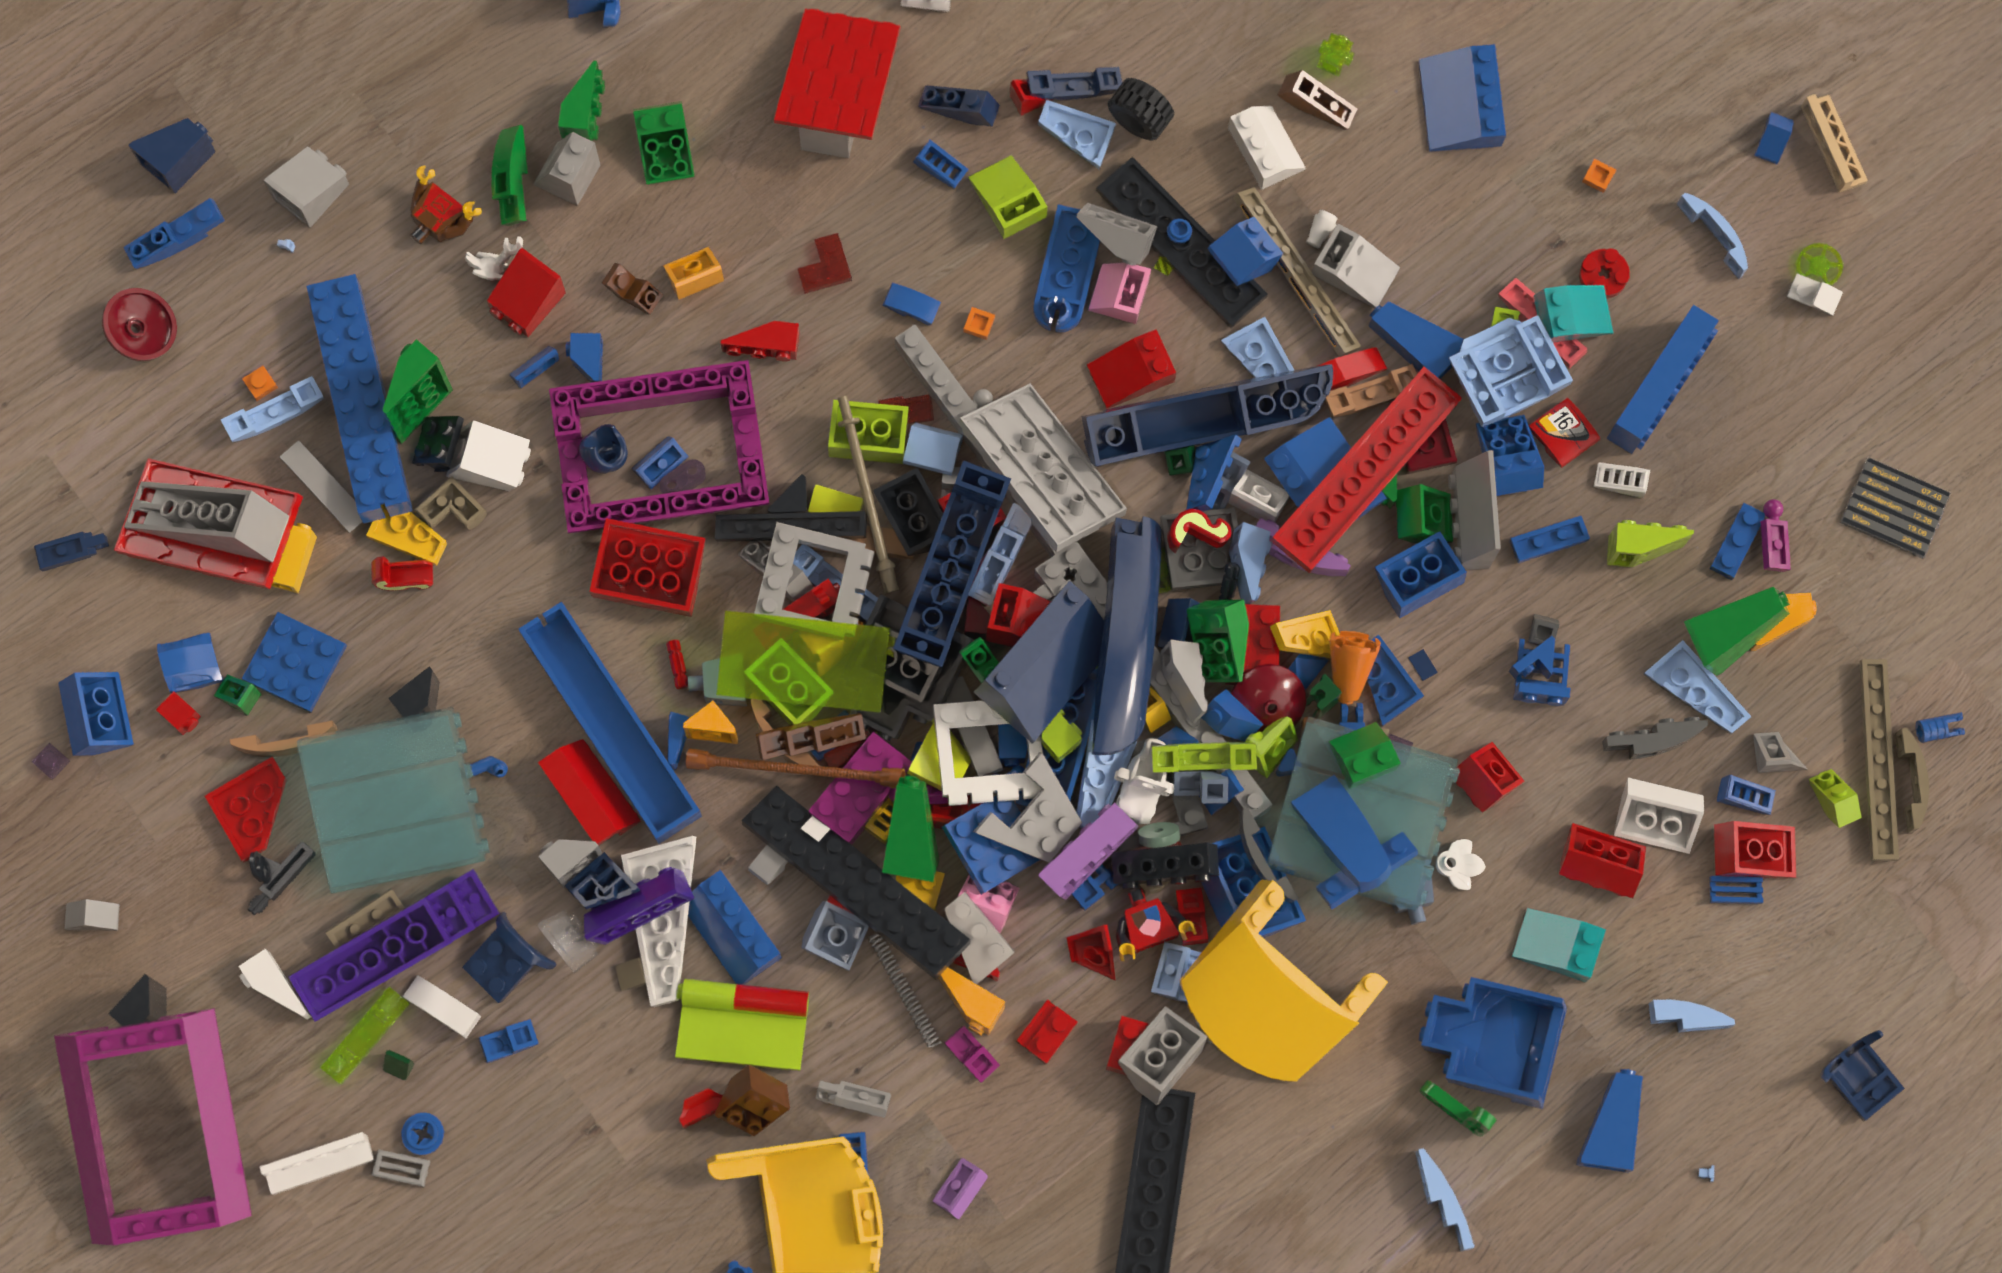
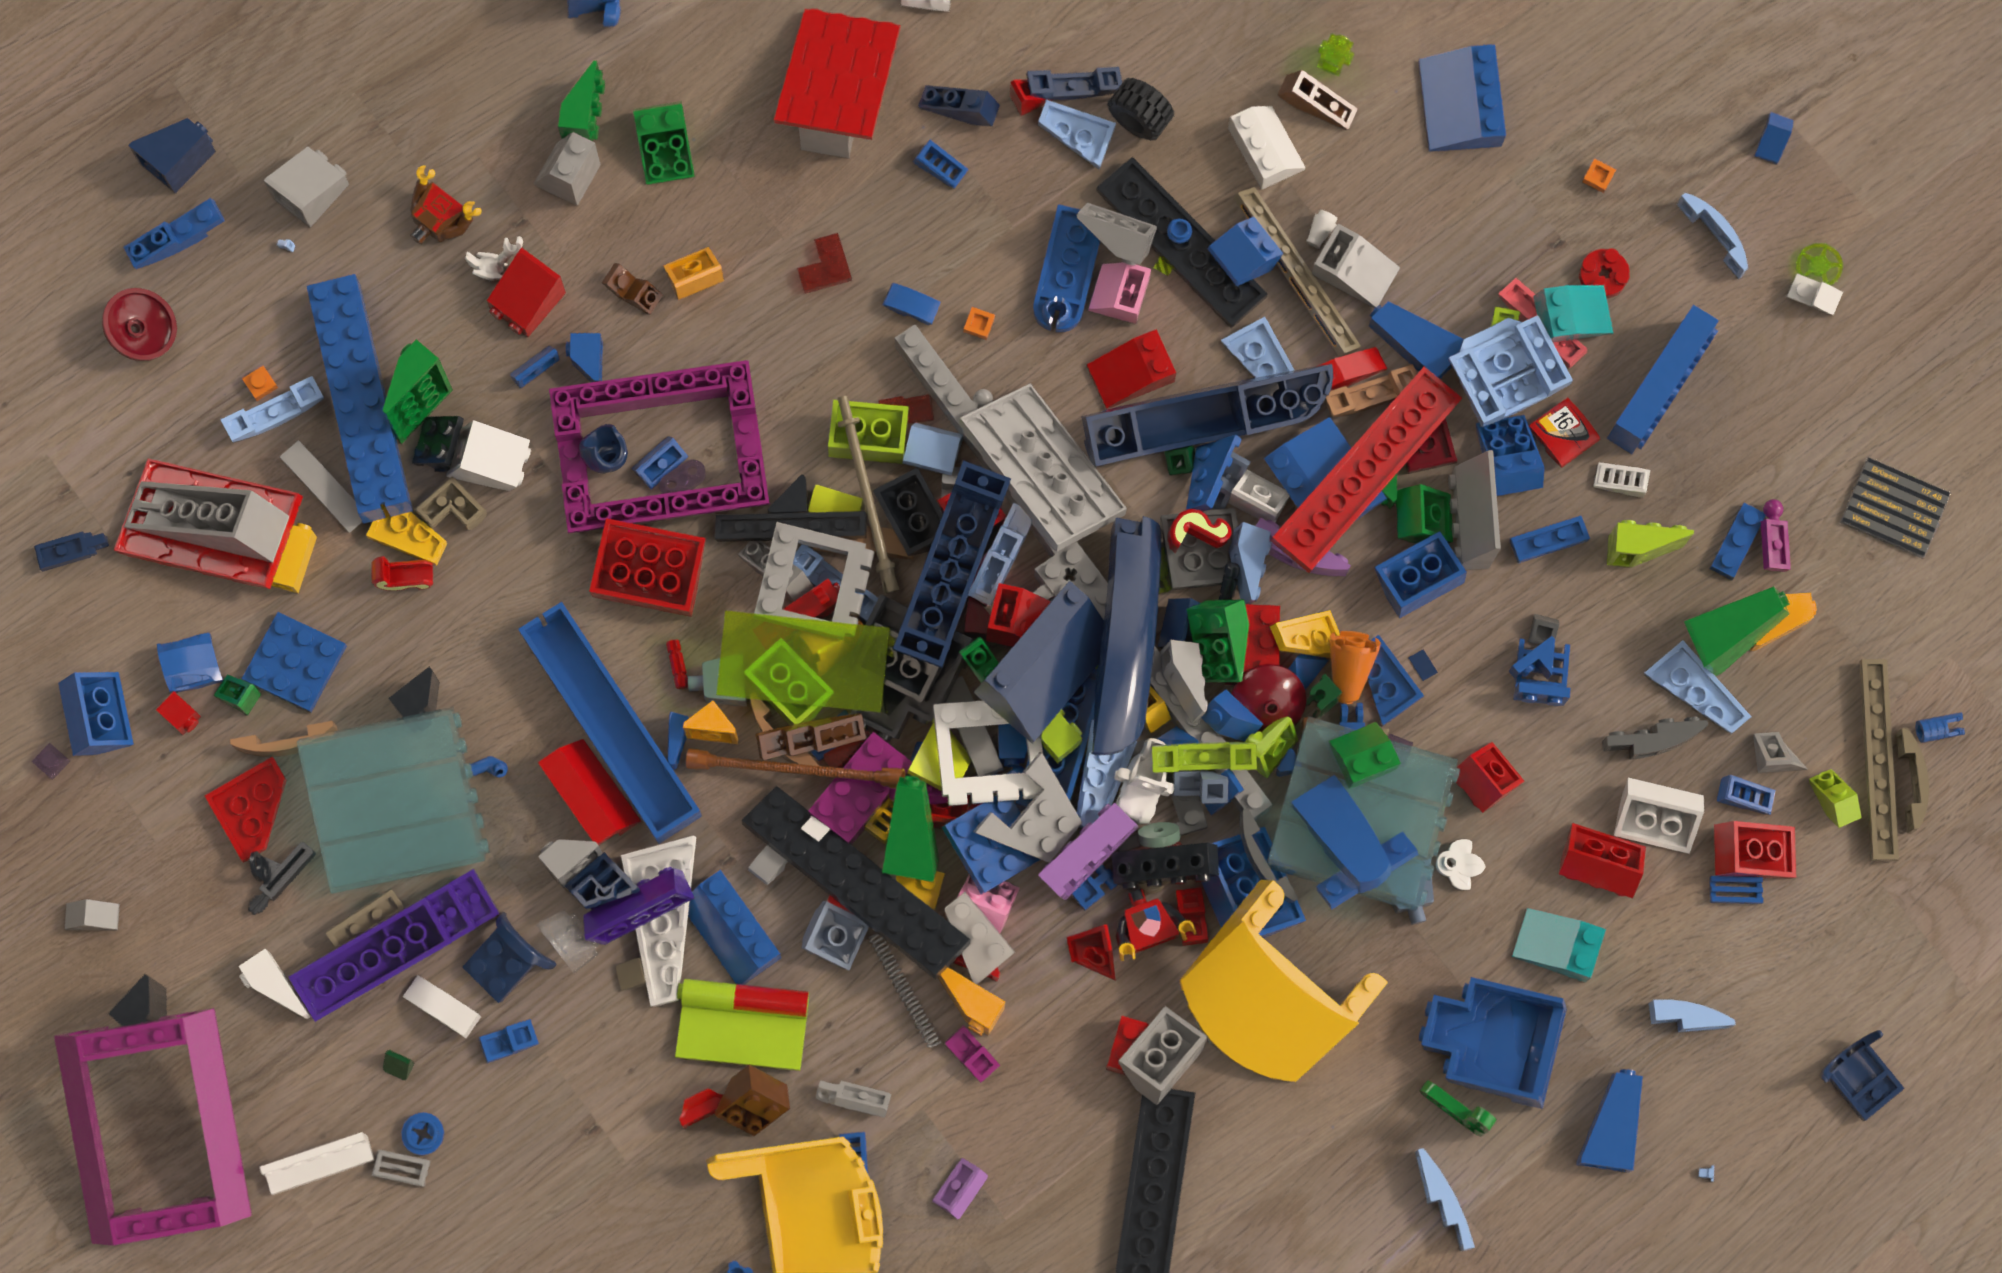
(365, 1035): clear neon green hinge -> none
(506, 176): green slope -> none
(771, 340): red slope -> none
(1009, 196): lime slope -> none
(1047, 1031): red plate -> none
(1172, 966): light blue slope -> none
(1829, 145): tan fence -> none

